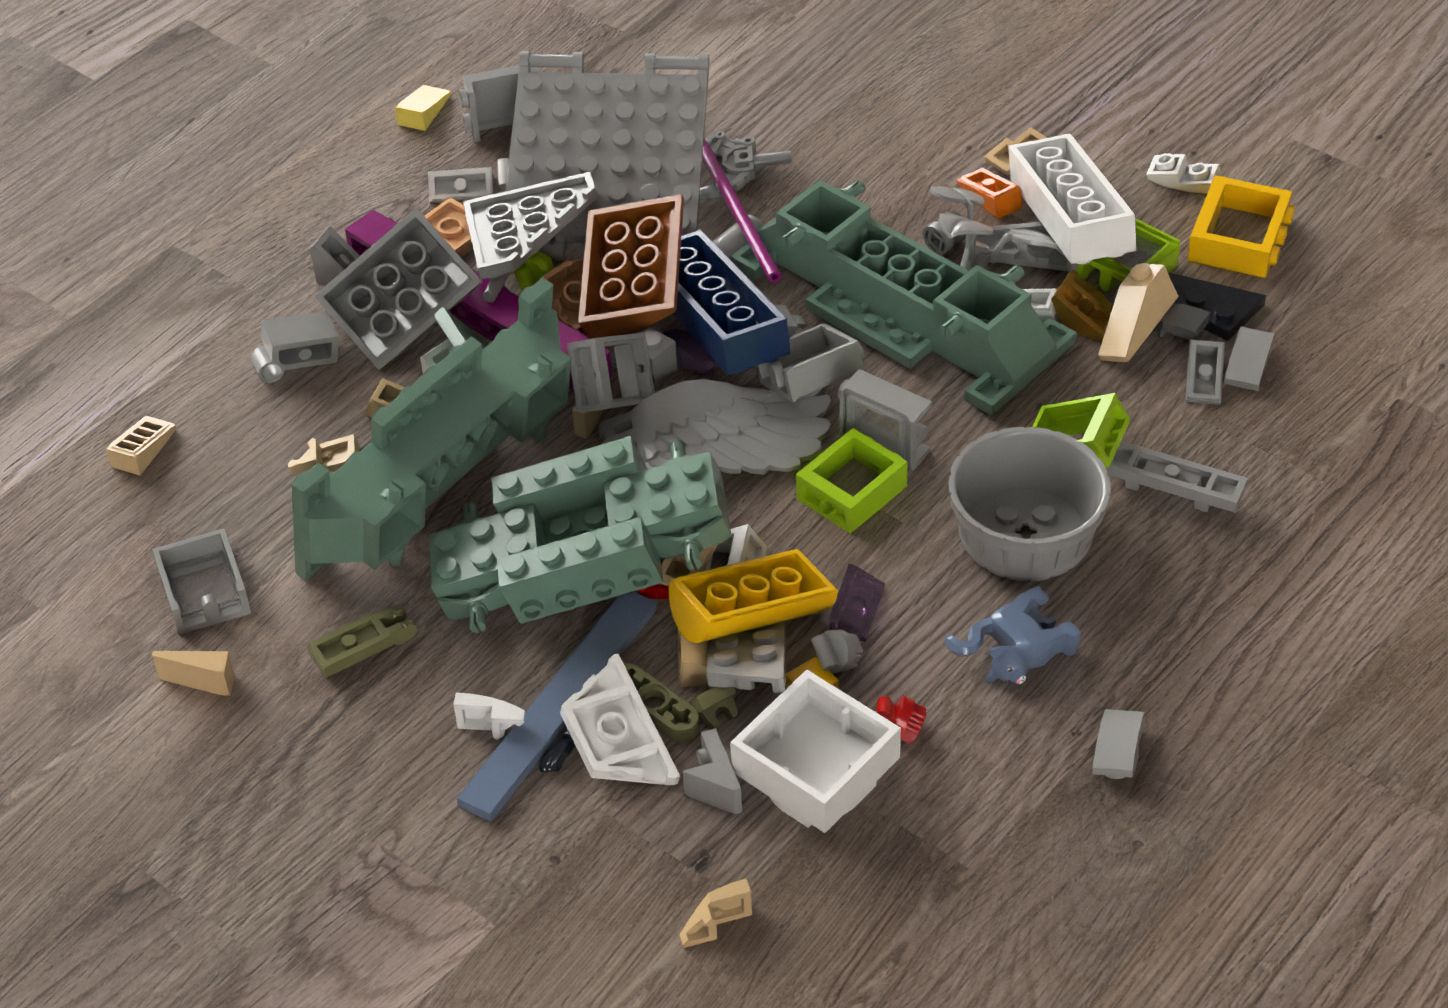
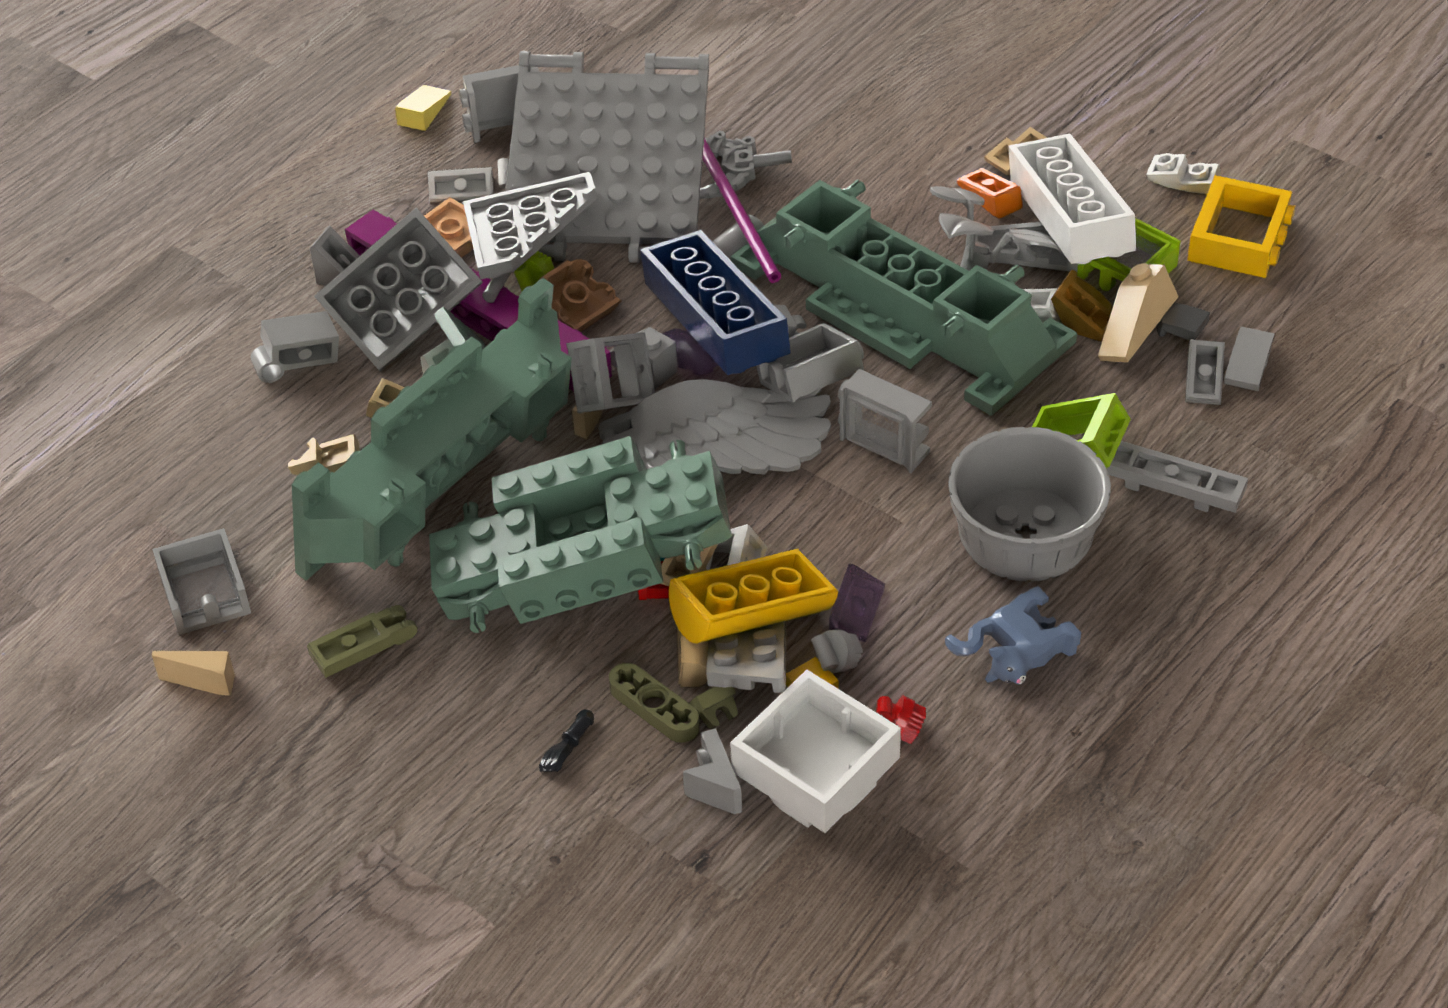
(135, 462): tan slope -> none
(486, 713): white slope -> none
(543, 722): sand blue tile -> none
(616, 730): white wing -> none
(630, 266): dark orange slope -> none
(717, 907): tan slope -> none
(839, 506): lime window -> none
(936, 238): light grey wheel -> none
(1118, 743): light grey slope -> none
(1227, 305): black wing -> none

